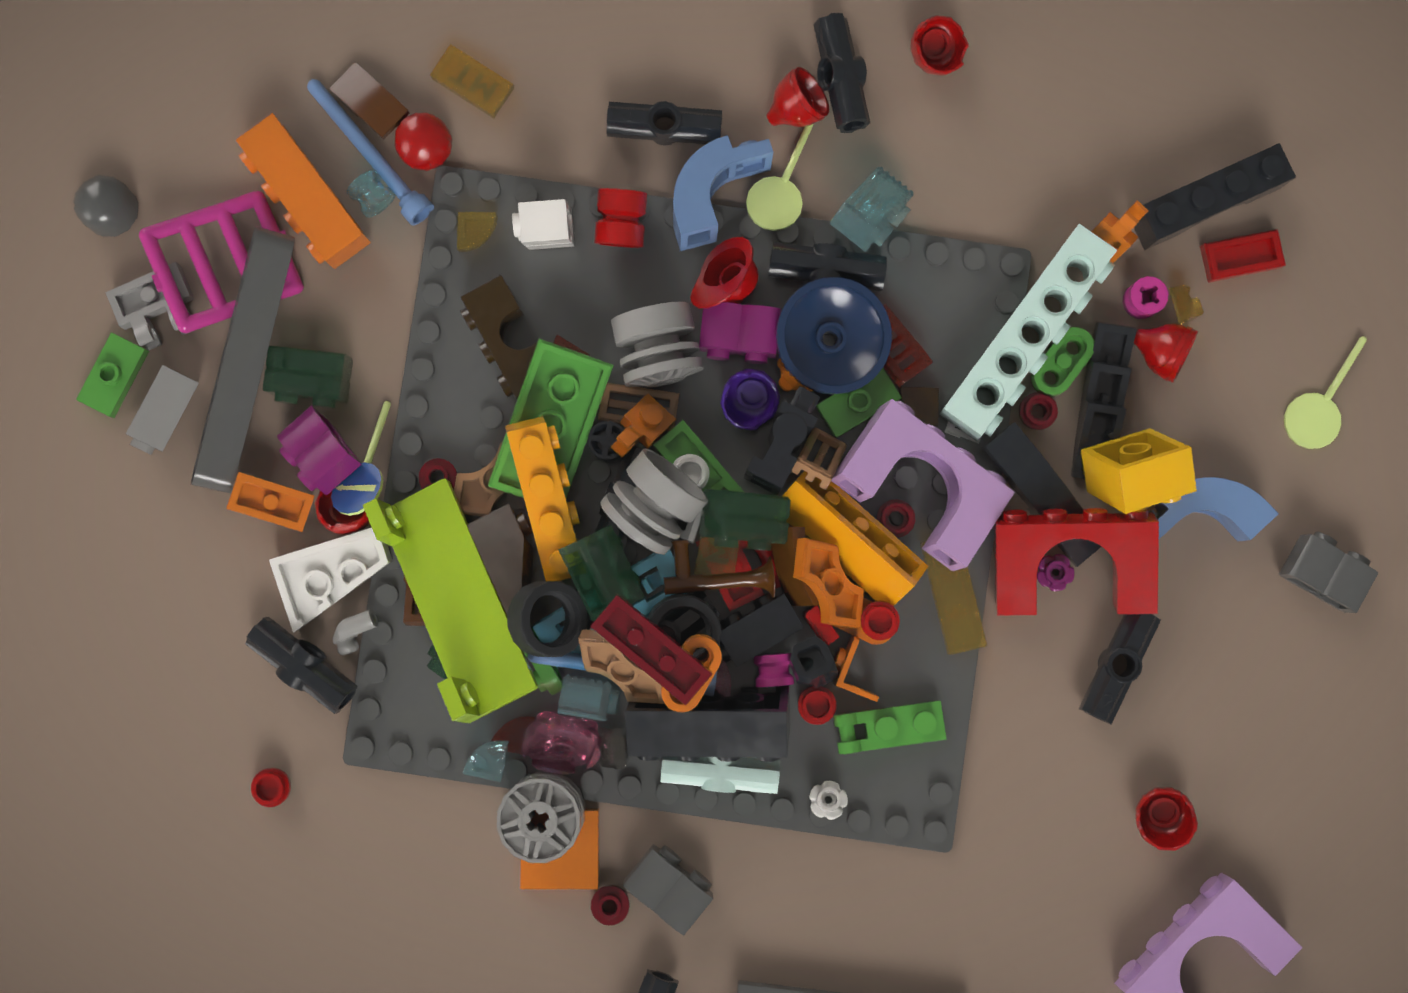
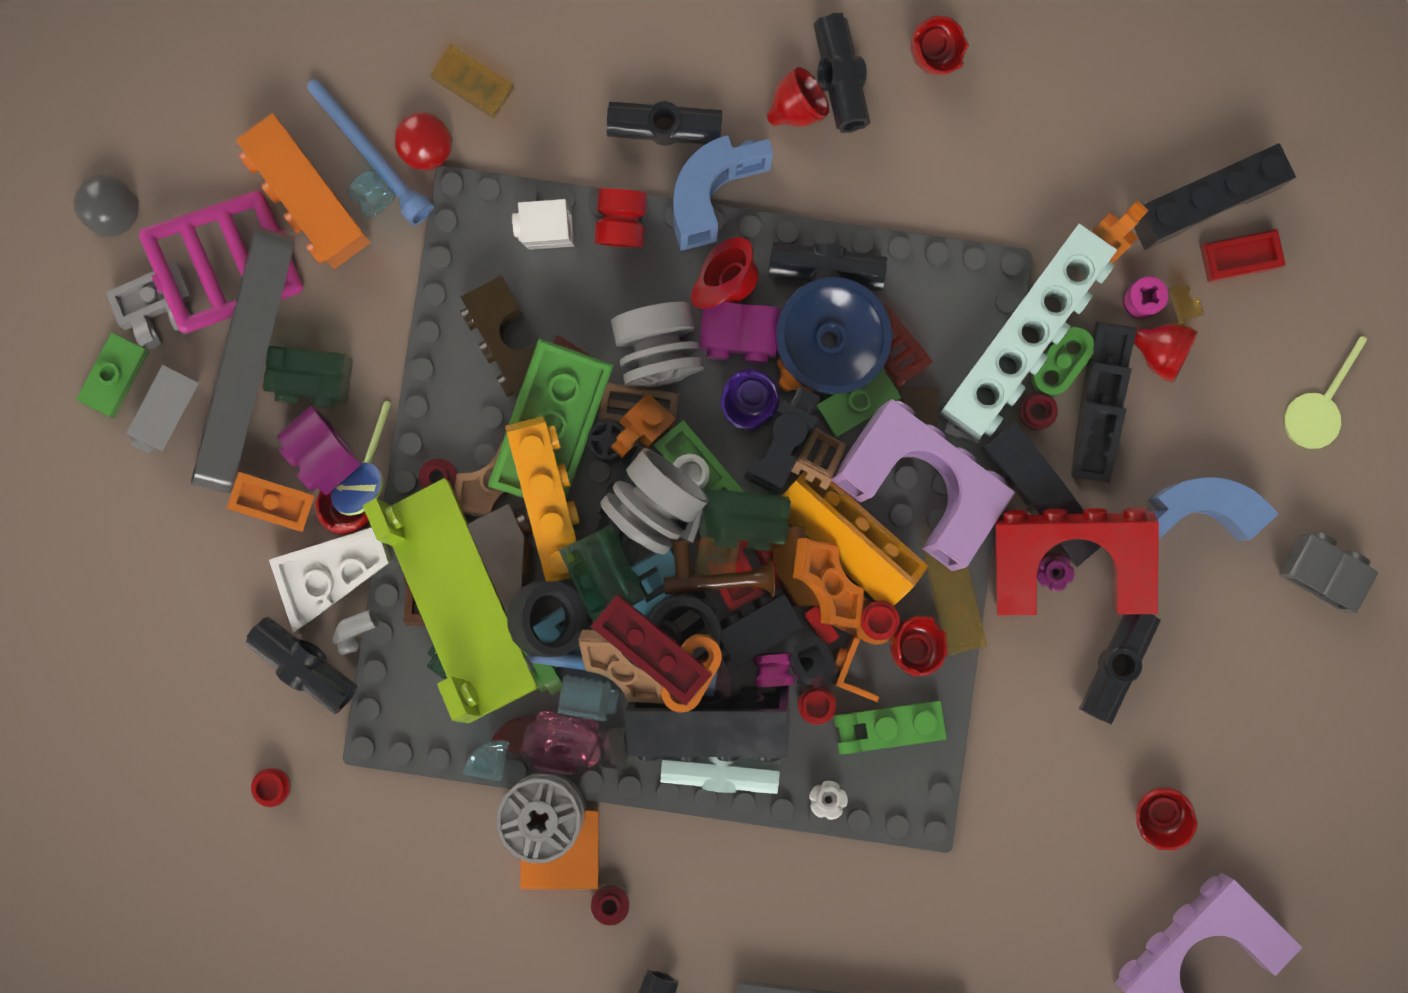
(369, 100): reddish brown slope -> none
(474, 229): clear yellow tile -> none
(669, 889): dark grey brick -> none
(775, 201): yellowish green piece -> none
(872, 209): clear light blue brick -> none
(904, 510): dark red plate -> none
(919, 646): none -> red hair
(1139, 470): yellow brick -> none

